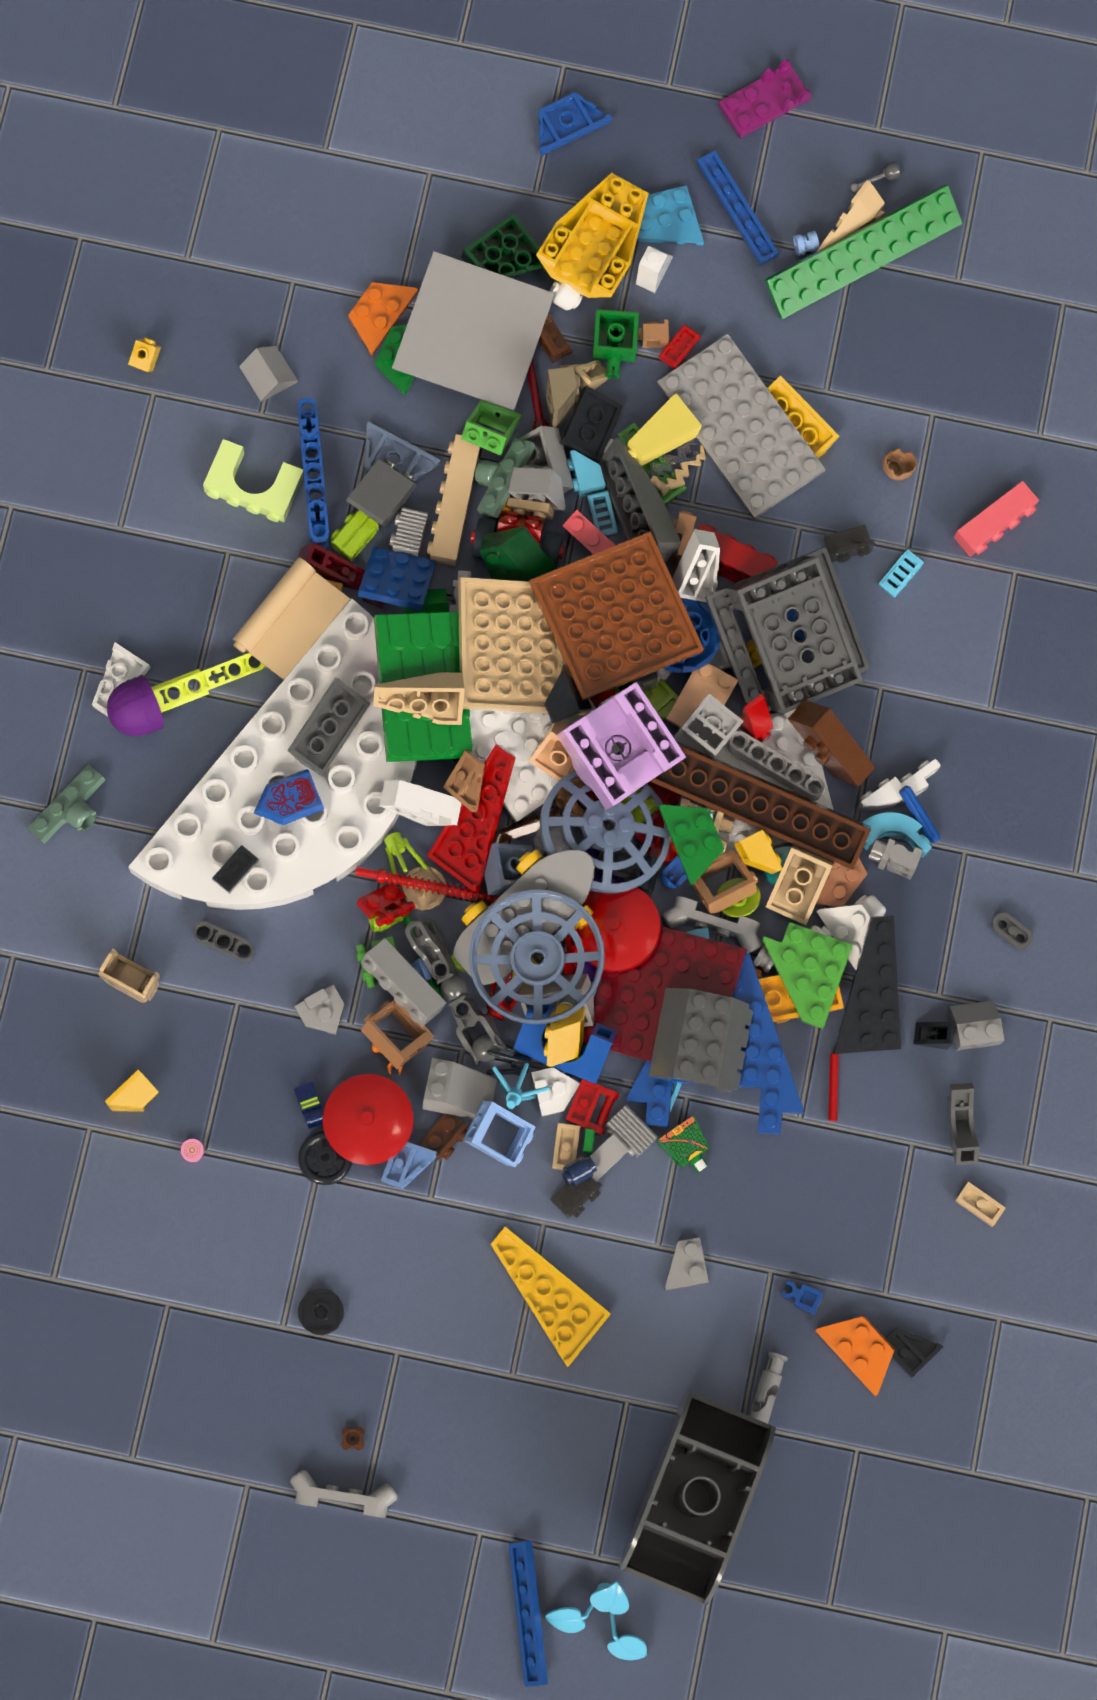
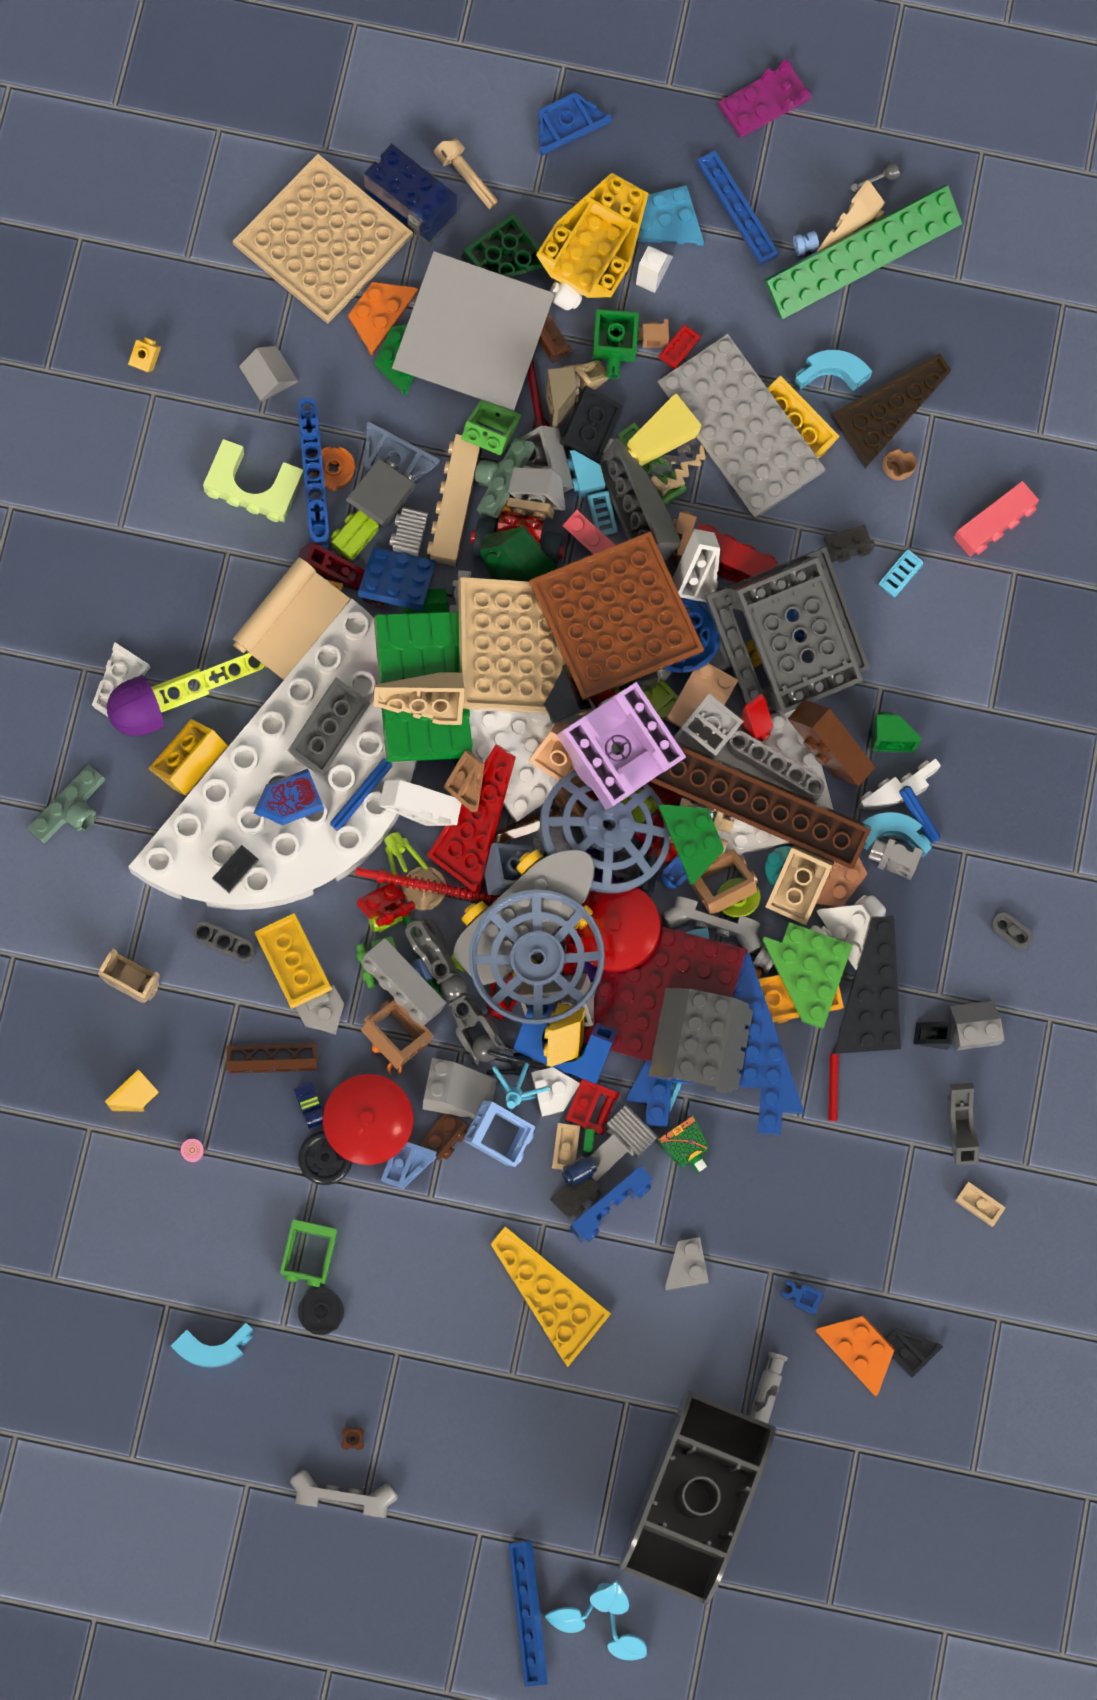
(188, 757): none -> yellow slope
(212, 1356): none -> medium azure arch
(269, 1065): none -> reddish brown fence
(293, 960): none -> yellow plate
(315, 1230): none -> bright green window
(322, 238): none -> tan plate
(346, 468): none -> orange plate
(360, 794): none -> blue axle
(411, 194): none -> clear blue piece
(452, 154): none -> tan piece
(635, 1185): none -> blue piece
(758, 853): yellow slope -> none
(836, 363): none -> medium azure arch
(879, 415): none -> dark brown wing
(893, 734): none -> green slope

